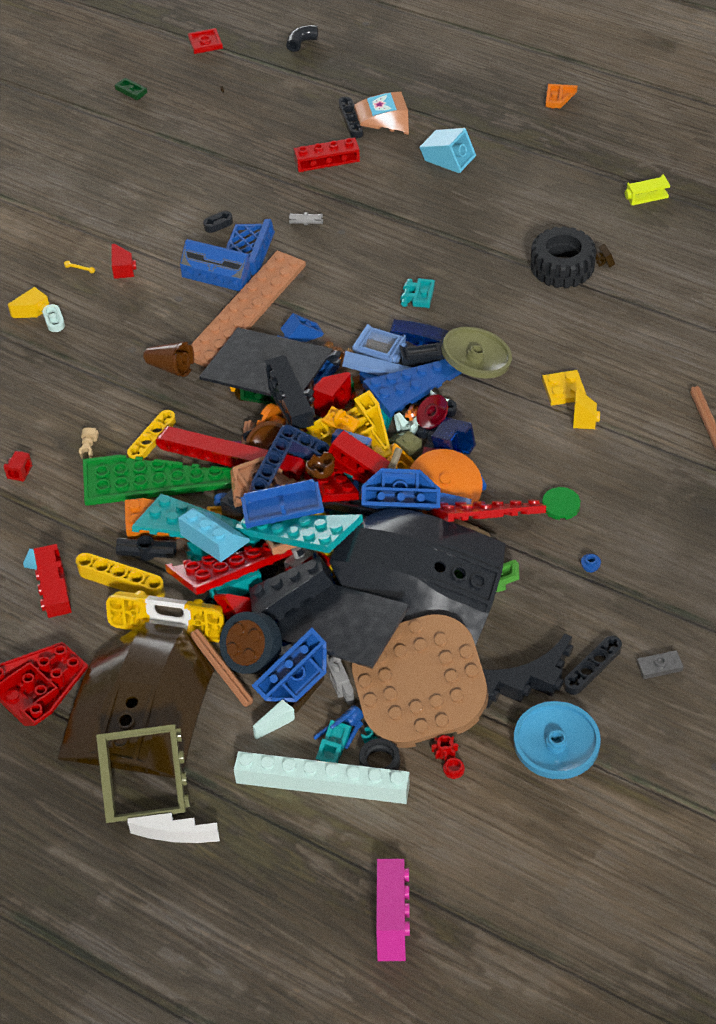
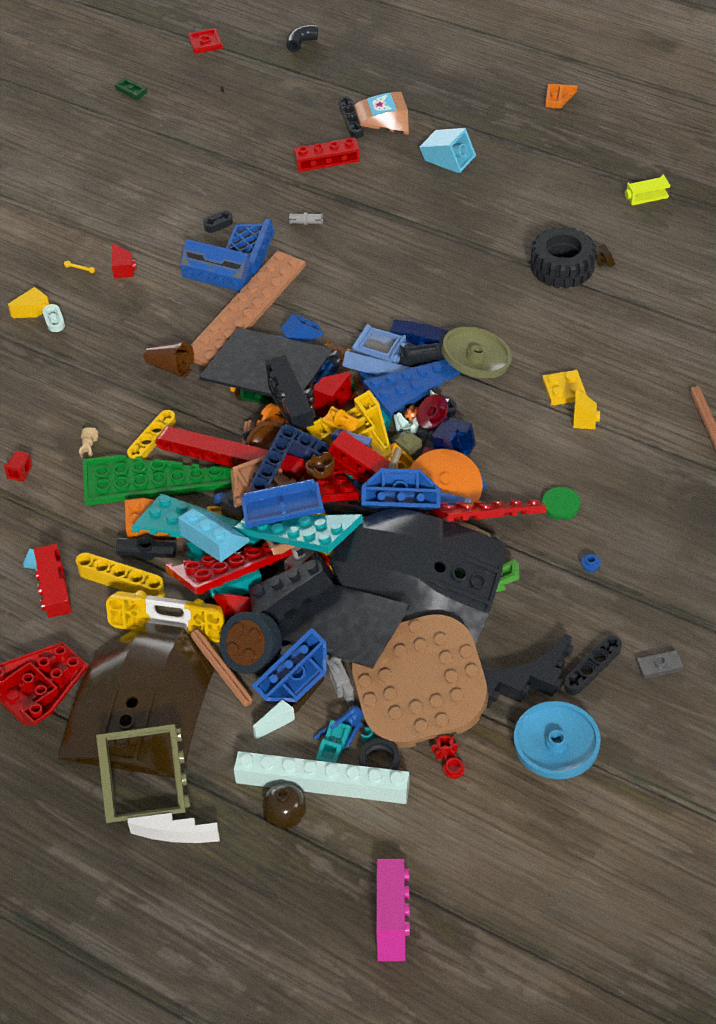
(284, 806): none -> dark brown cylinder
(423, 293): teal plate -> none

